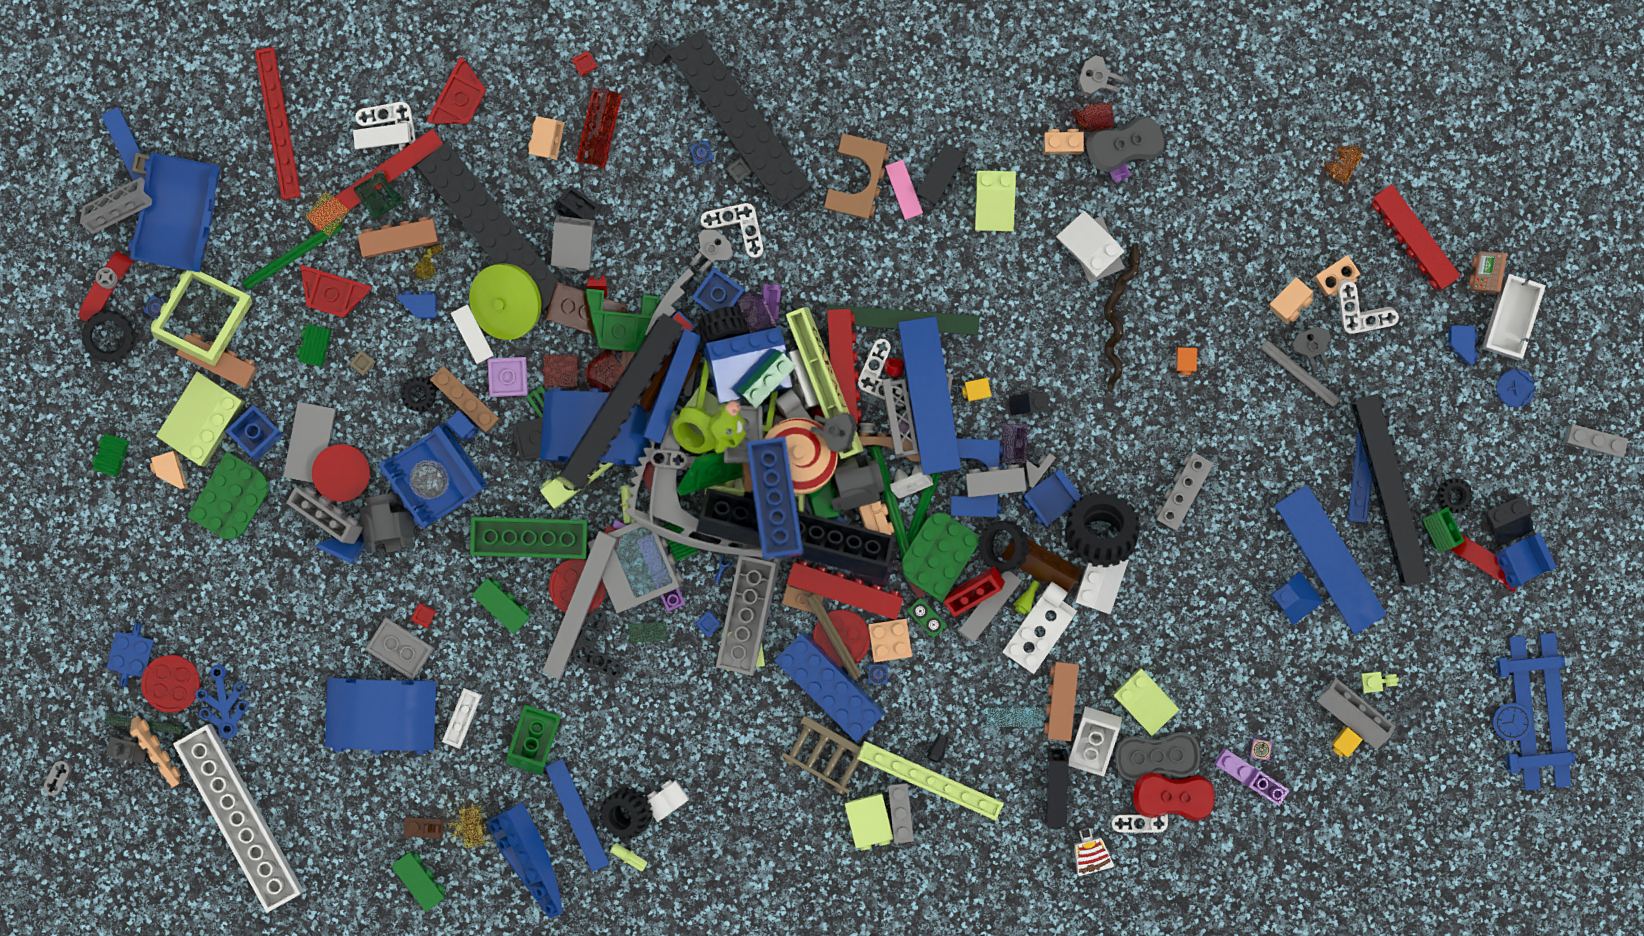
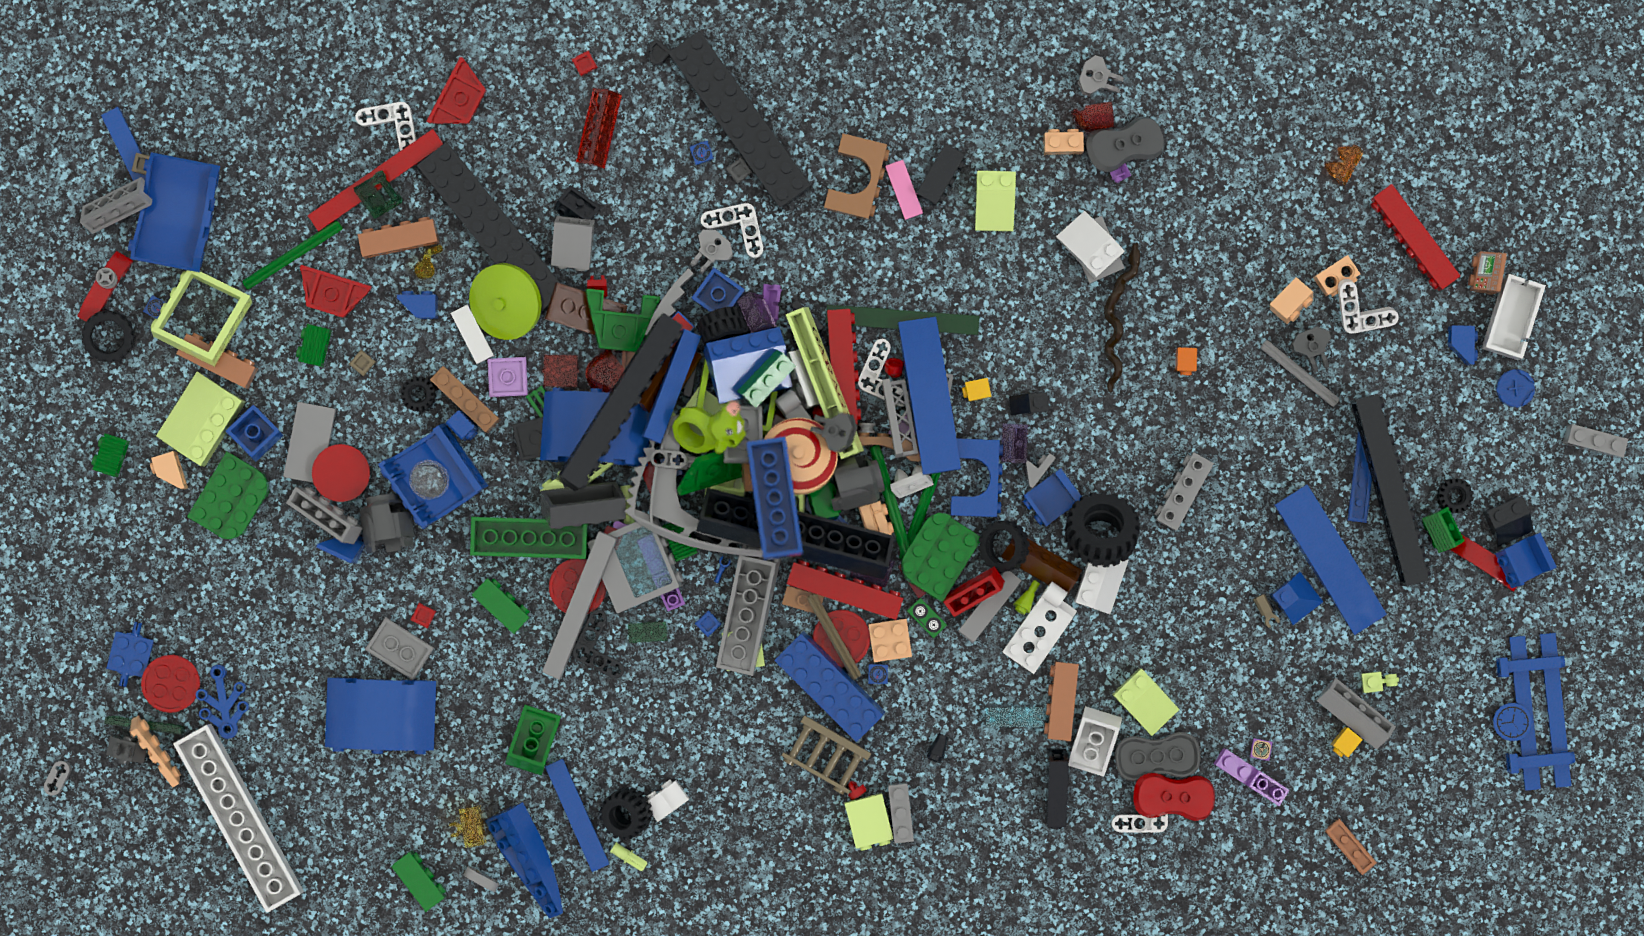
(278, 123): red tile -> none
(327, 213): clear yellow piece -> none
(382, 136): white tile -> none
(423, 827): reddish brown plate -> none
(462, 718): white tile -> none
(481, 879): none -> light grey beam
(546, 137): light nougat brick -> none
(590, 505): none -> dark grey piece
(856, 790): none -> red tile
(930, 780): yellowish green tile -> none
(995, 481): light grey brick -> none
(1091, 854): torso -> none
(1265, 609): none -> dark tan bar
(1350, 846): none -> nougat tile

